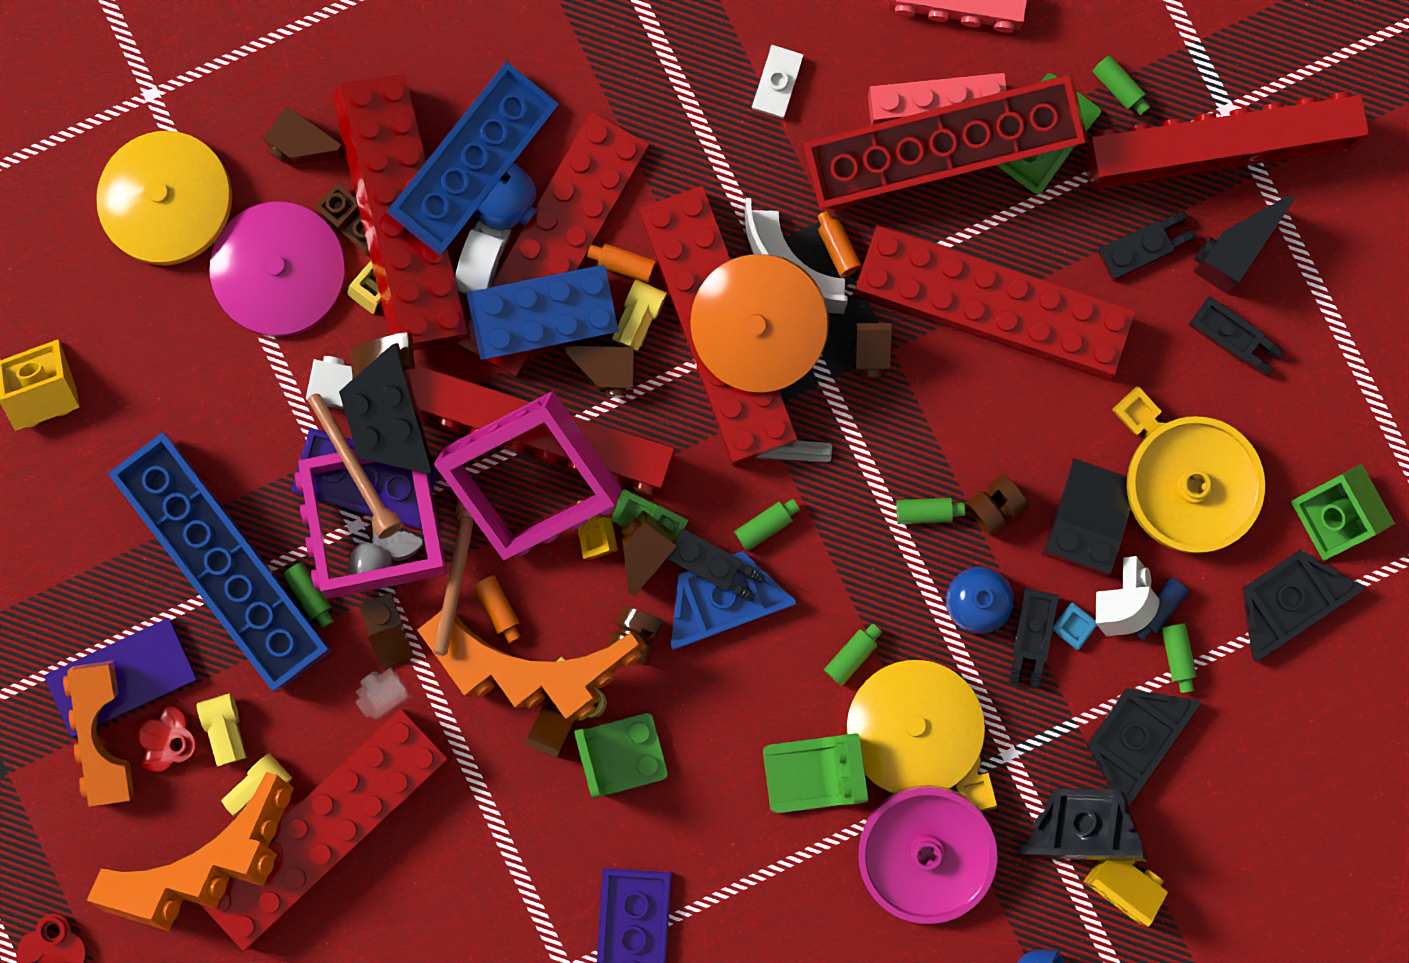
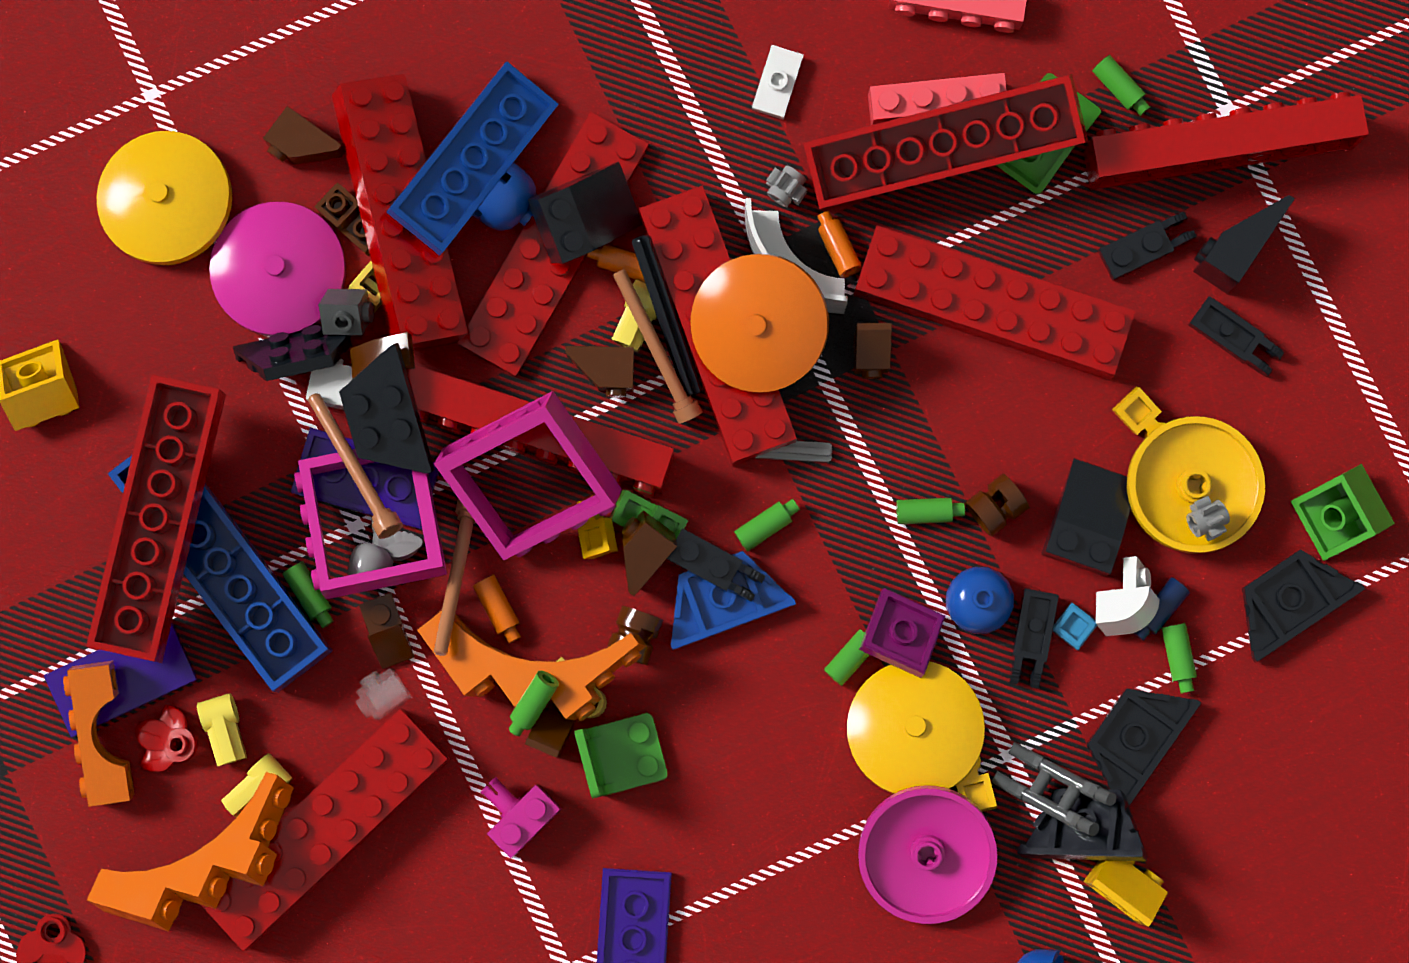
(156, 519): none -> red brick
(293, 353): none -> black wing
(345, 311): none -> dark grey brick
(480, 258): white brick -> none
(519, 816): none -> dark pink brick
(533, 702): none -> bright green cylinder
(542, 312): blue brick -> none
(585, 213): none -> black slope
(666, 314): none -> black axle
(684, 405): none -> nougat piece
(786, 186): none -> light grey gear
(815, 773): bright green piece -> none
(902, 632): none -> magenta plate
(1047, 771): none -> dark grey piece
(1208, 518): none -> light grey gear

